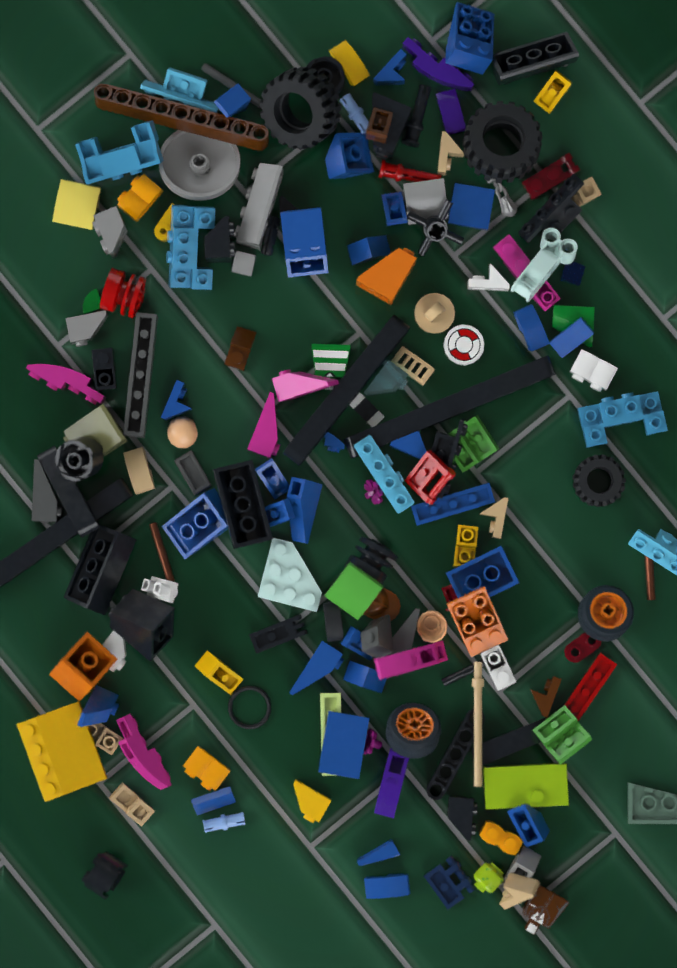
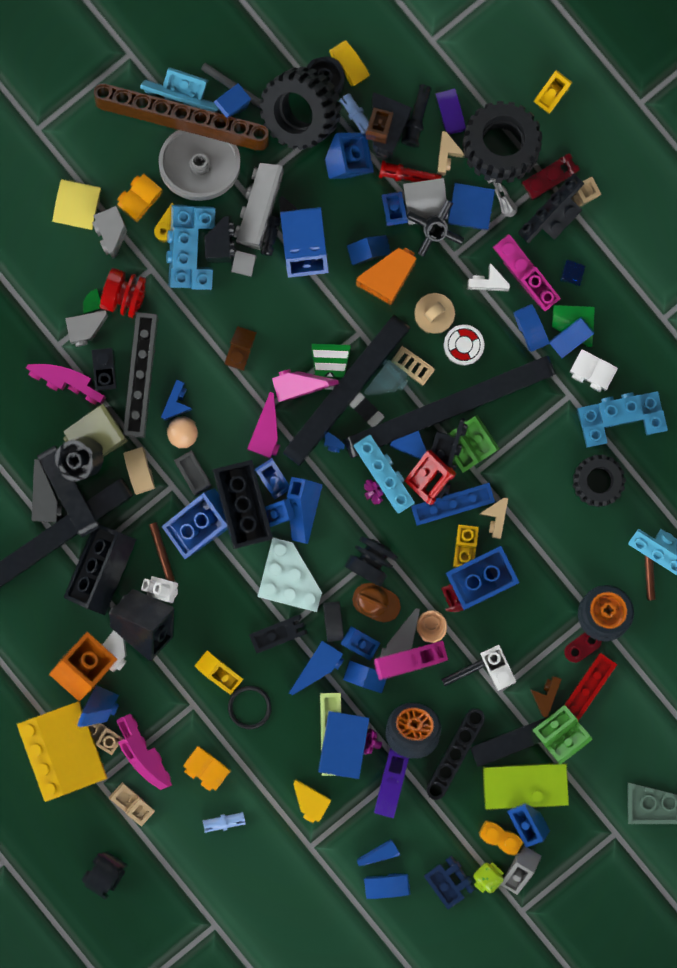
(120, 160): dark azure bracket -> none
(213, 800): blue tile -> none
(354, 591): bright green slope -> none
(377, 637): dark grey slope -> none
(388, 75): blue slope -> none
(438, 72): dark purple slope -> none
(461, 814): black slope -> none
(470, 39): blue slope -> none
(477, 621): orange slope -> none
(478, 683): tan bar -> none
(518, 889): tan slope -> none
(534, 58): black slope -> none
(543, 909): reddish brown torso -> none
(545, 263): light aqua piece -> none

